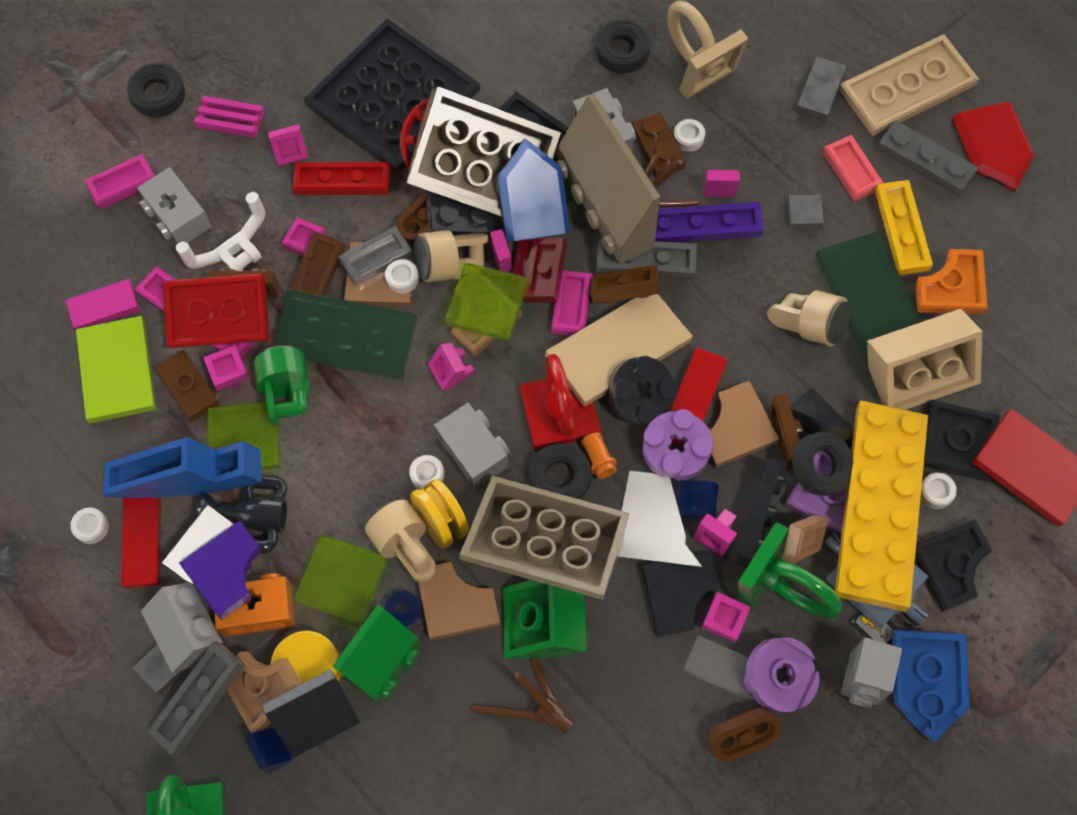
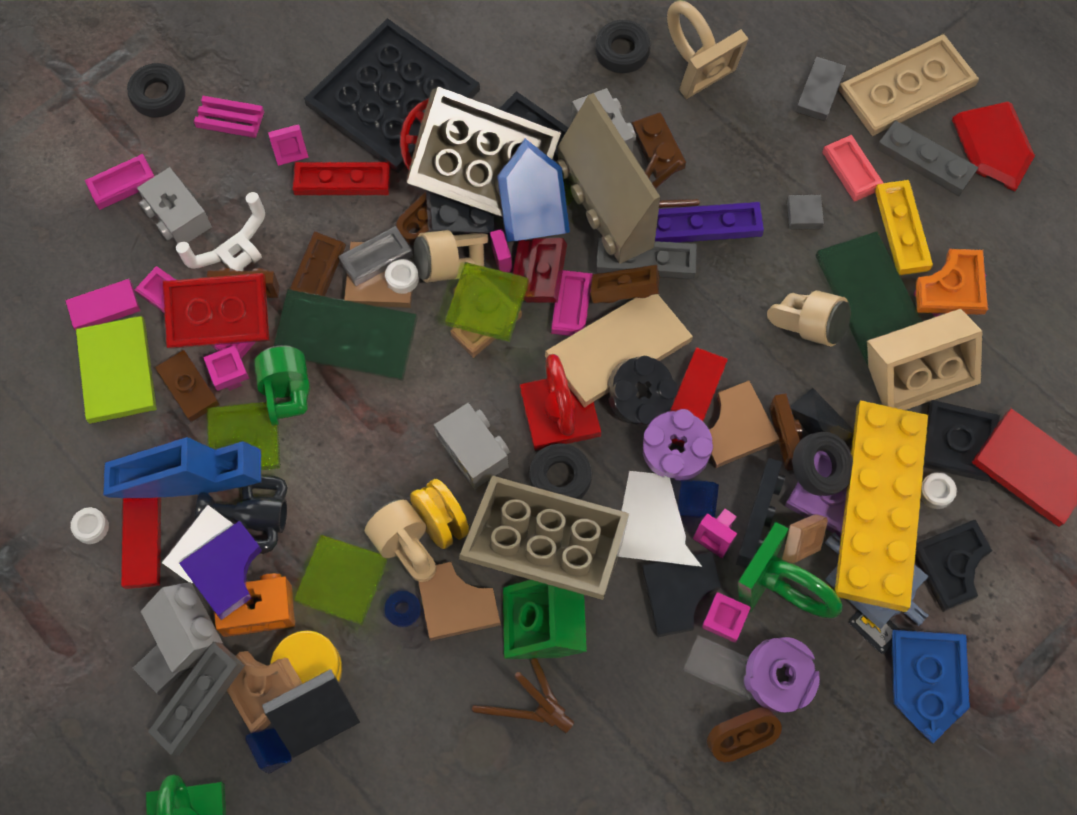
(299, 236): dark pink tile -> none
(378, 656): green slope -> none
(425, 470): white tile -> none
(448, 366): dark pink tile -> none
(602, 463): orange pin -> none
(689, 135): white tile -> none
(721, 183): dark pink tile -> none
(871, 672): light grey brick -> none

